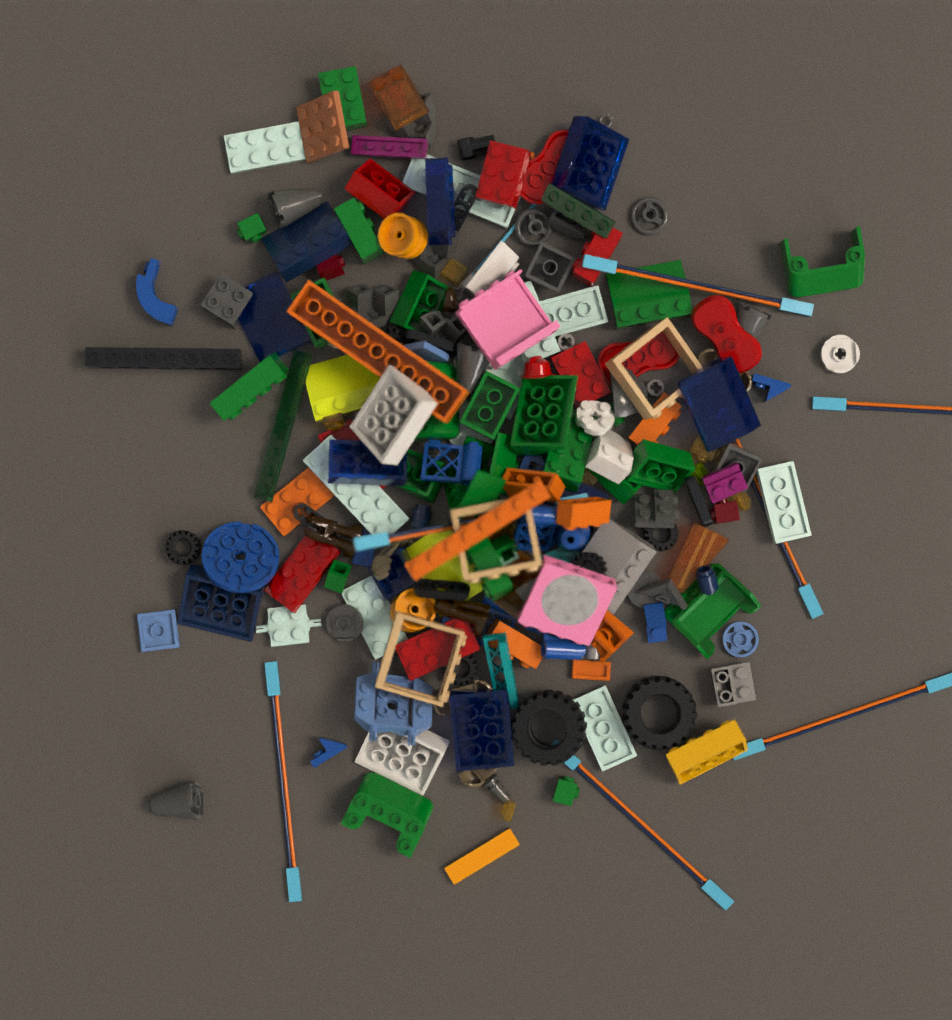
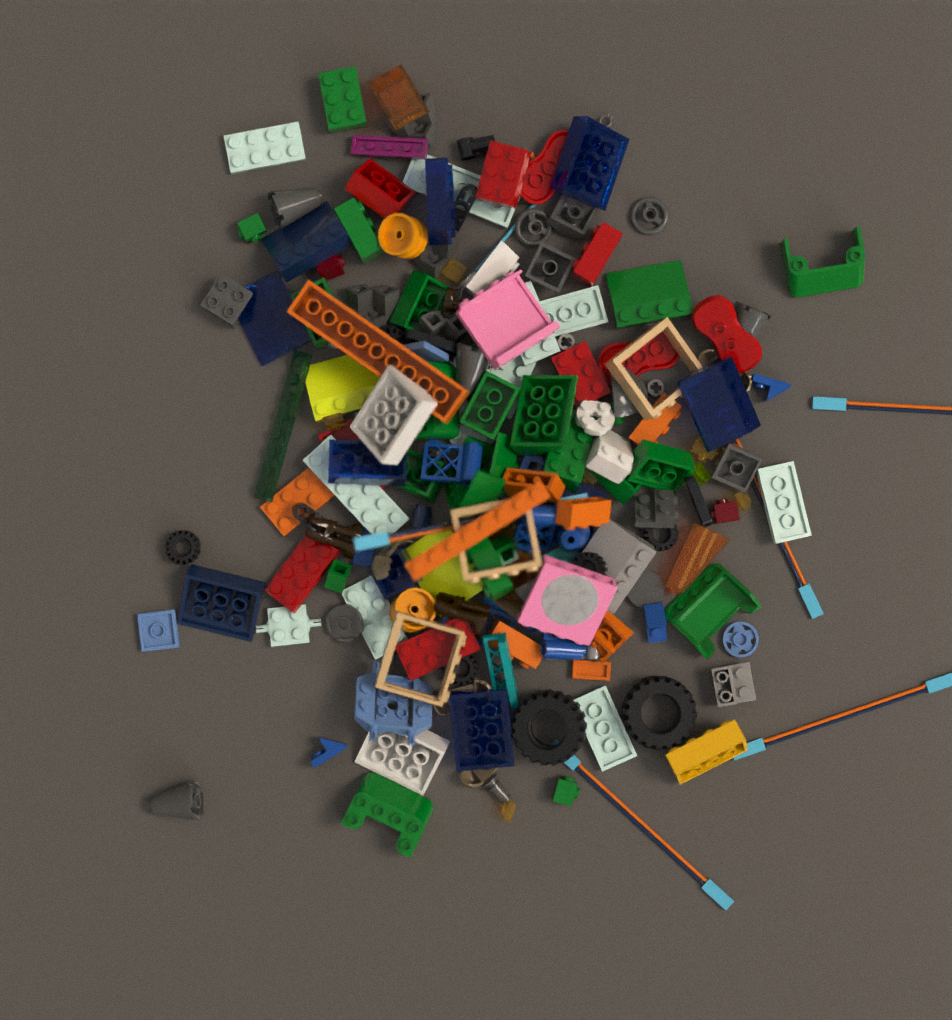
(146, 294): blue arch -> none
(163, 358): black brick -> none
(235, 574): blue plate -> none
(245, 390): green brick -> none
(292, 873): piece -> none
(322, 127): nougat plate -> none
(460, 590): black beam -> none
(481, 856): light orange tile -> none
(536, 368): red piece -> none
(578, 211): dark green bracket -> none
(610, 266): piece -> none
(665, 592): dark grey tile -> none
(707, 580): dark blue brick -> none
(724, 482): magenta plate -> none
(846, 345): white plate -> none

